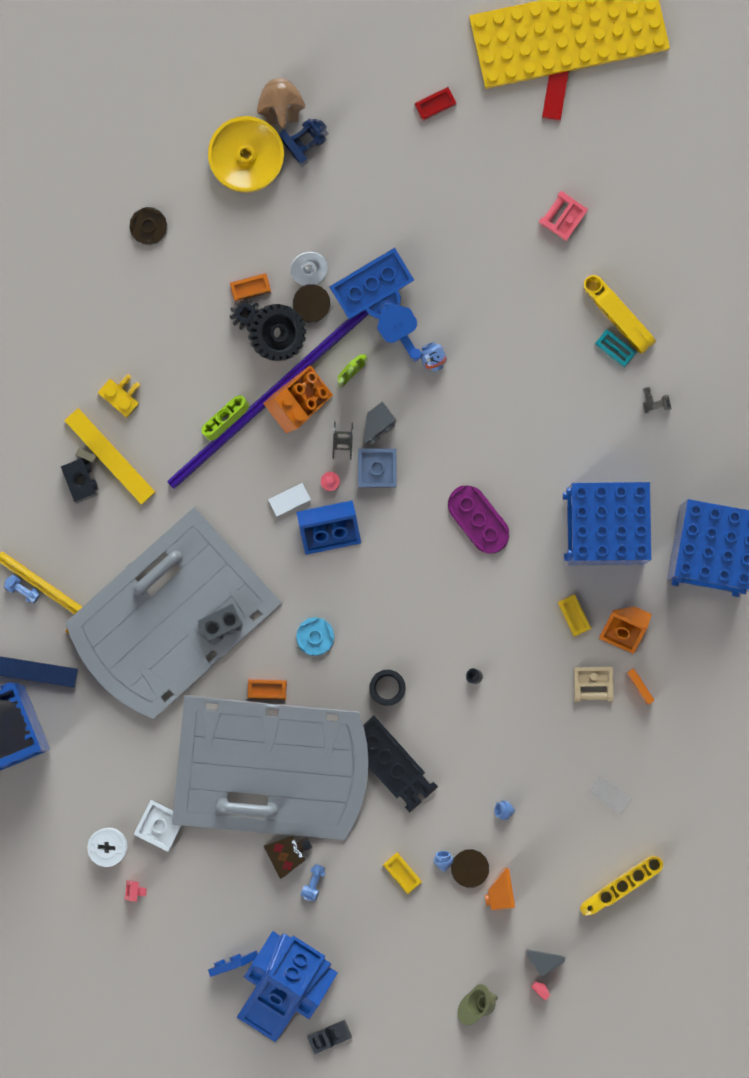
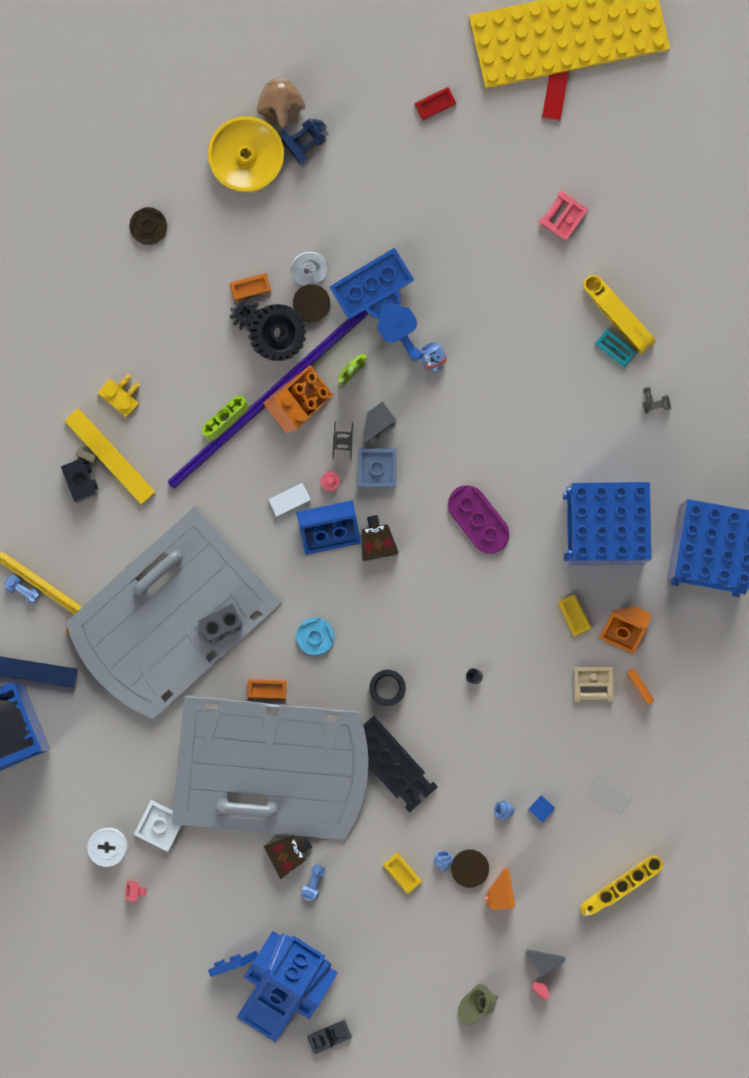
(377, 540): none -> dark brown torso
(541, 808): none -> blue tile

